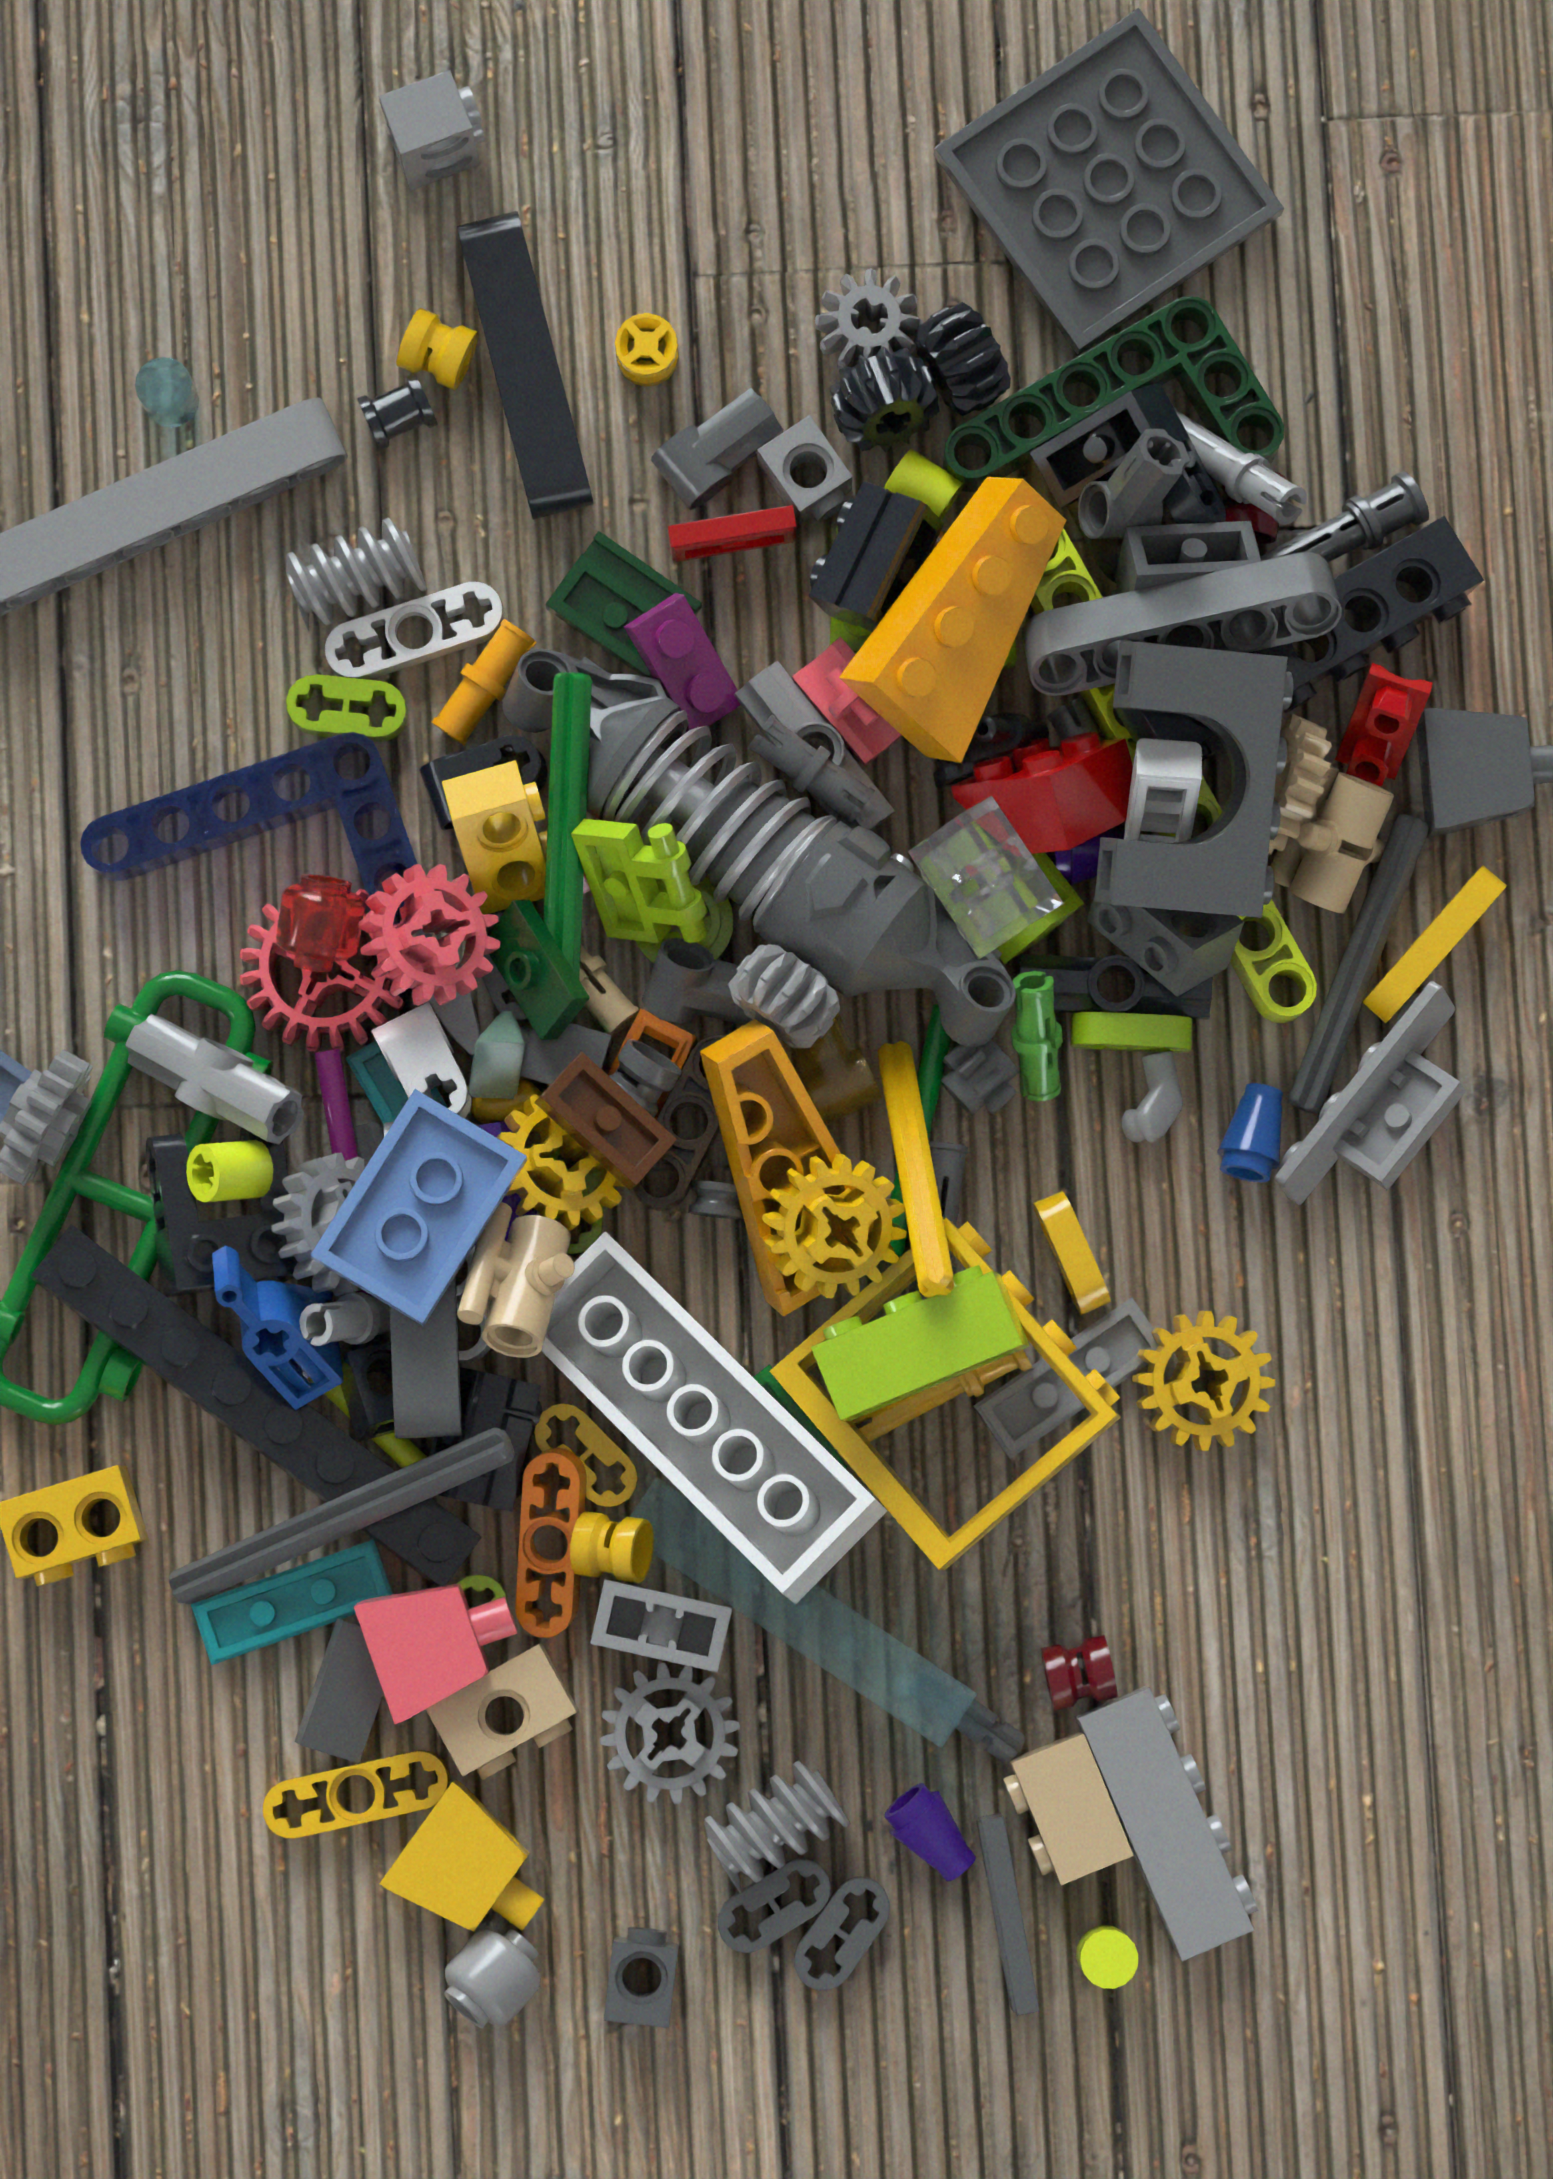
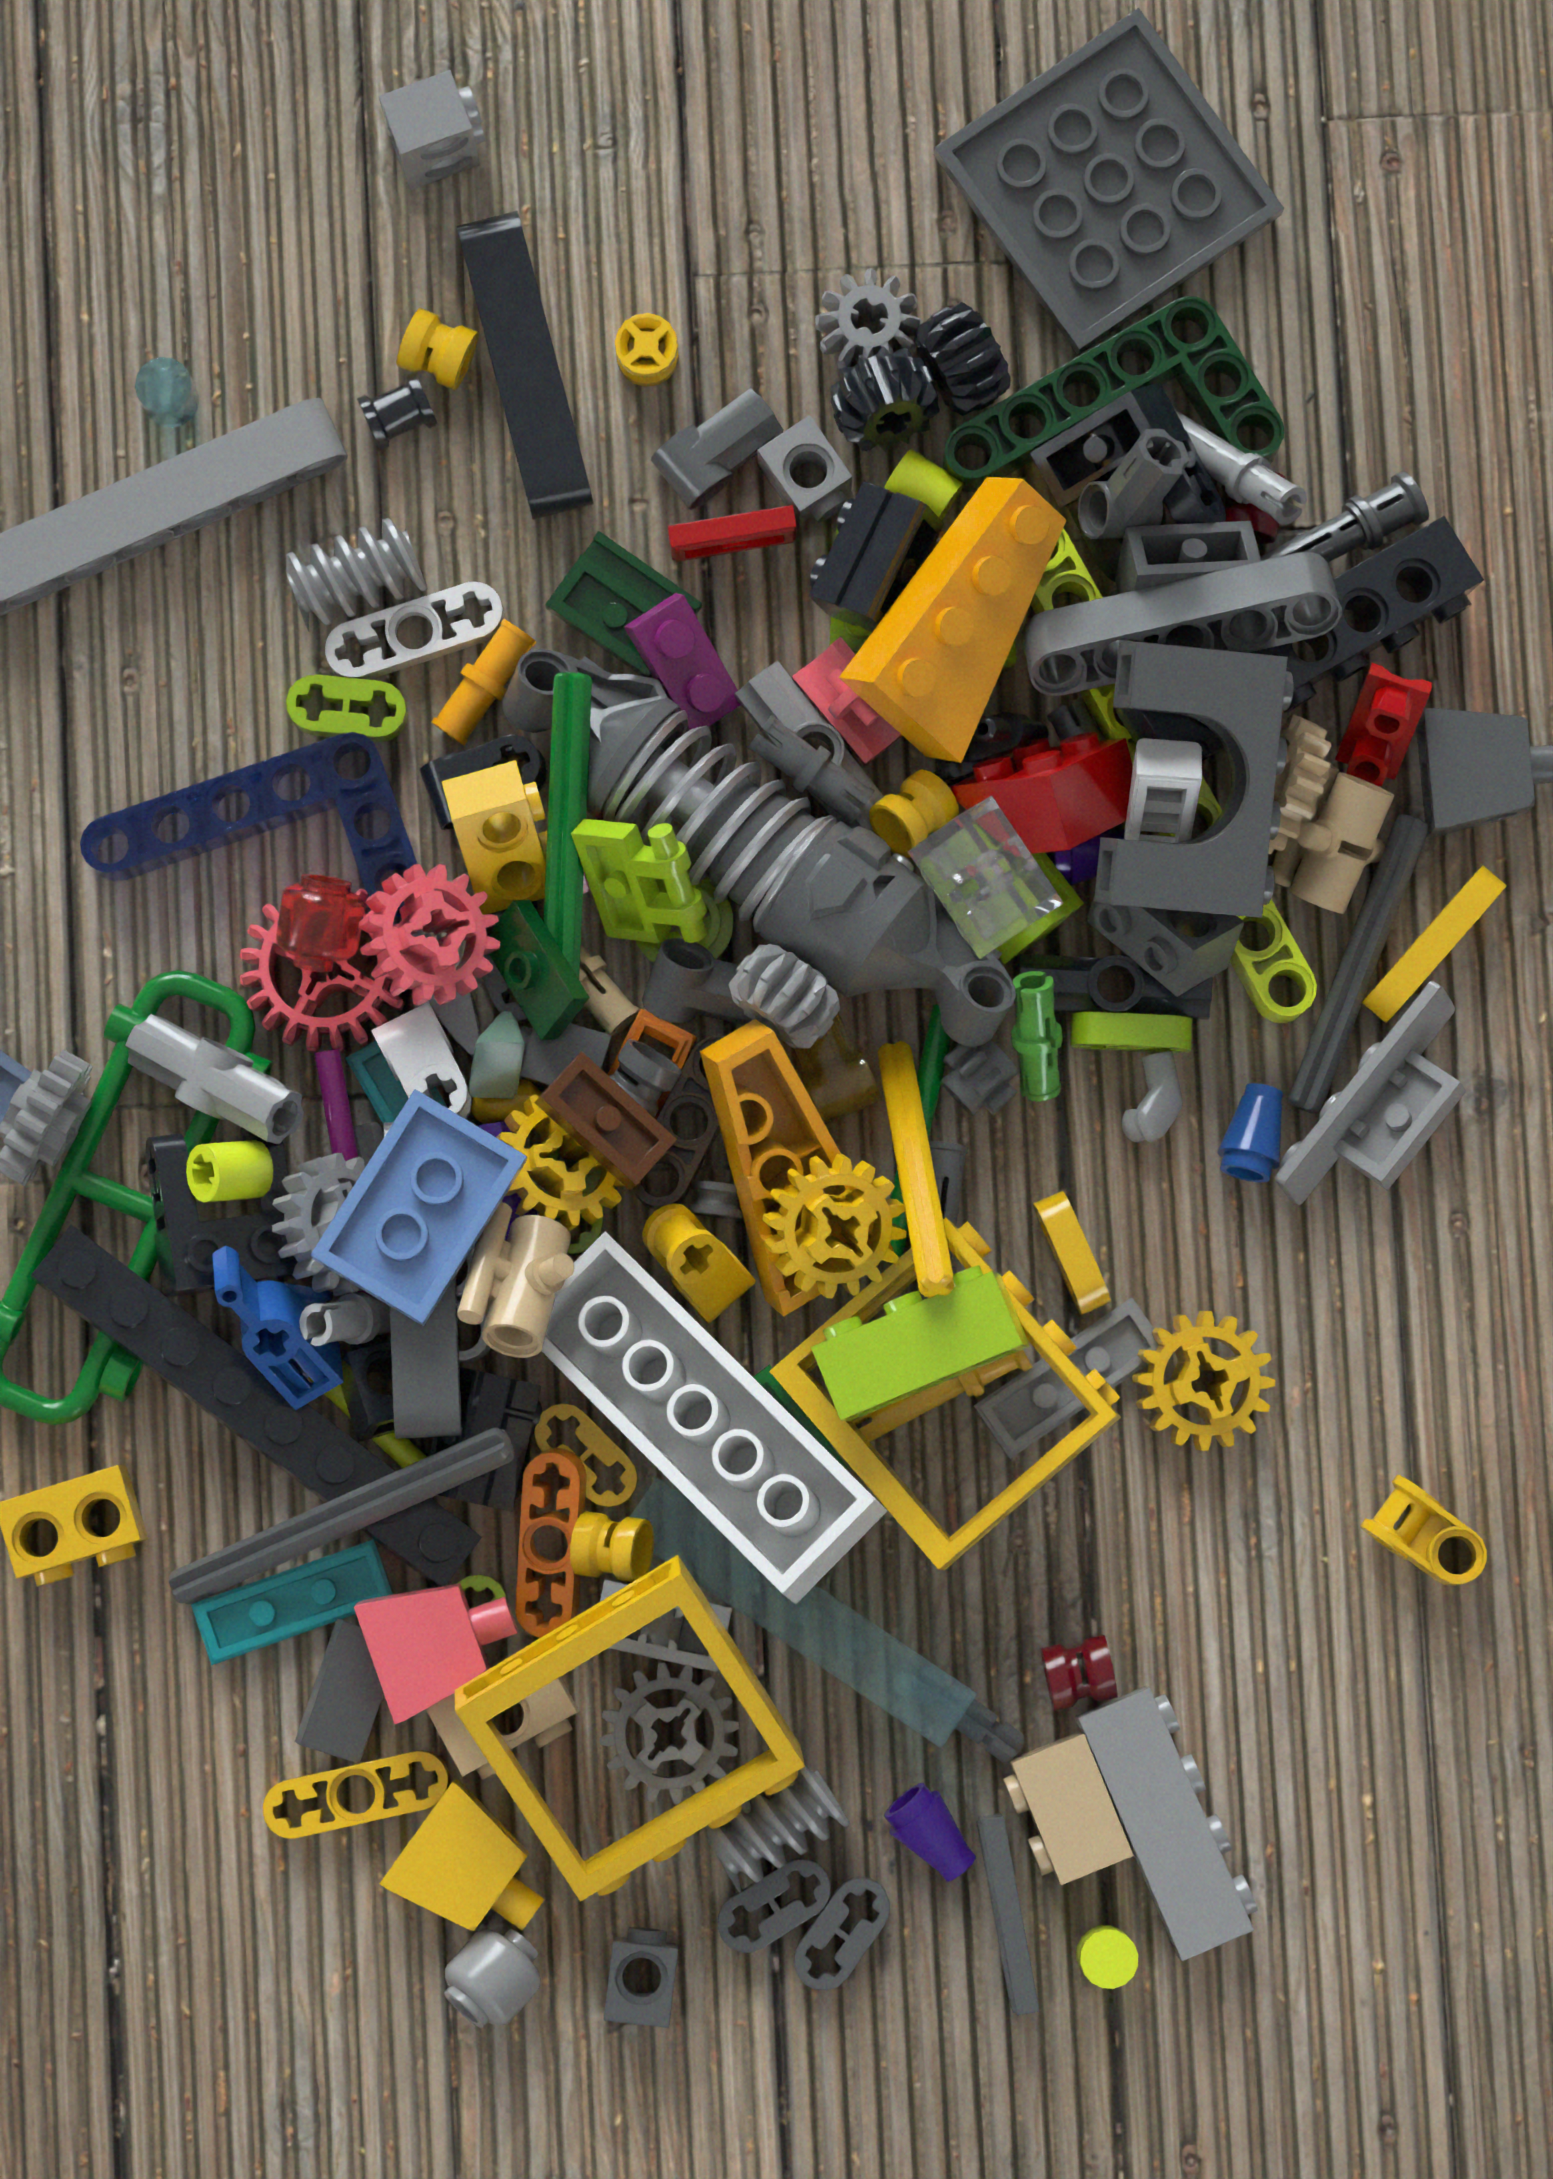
(576, 1643): none -> yellow window
(695, 1260): none -> yellow piece
(917, 810): none -> yellow wheel
(1423, 1532): none -> yellow piece

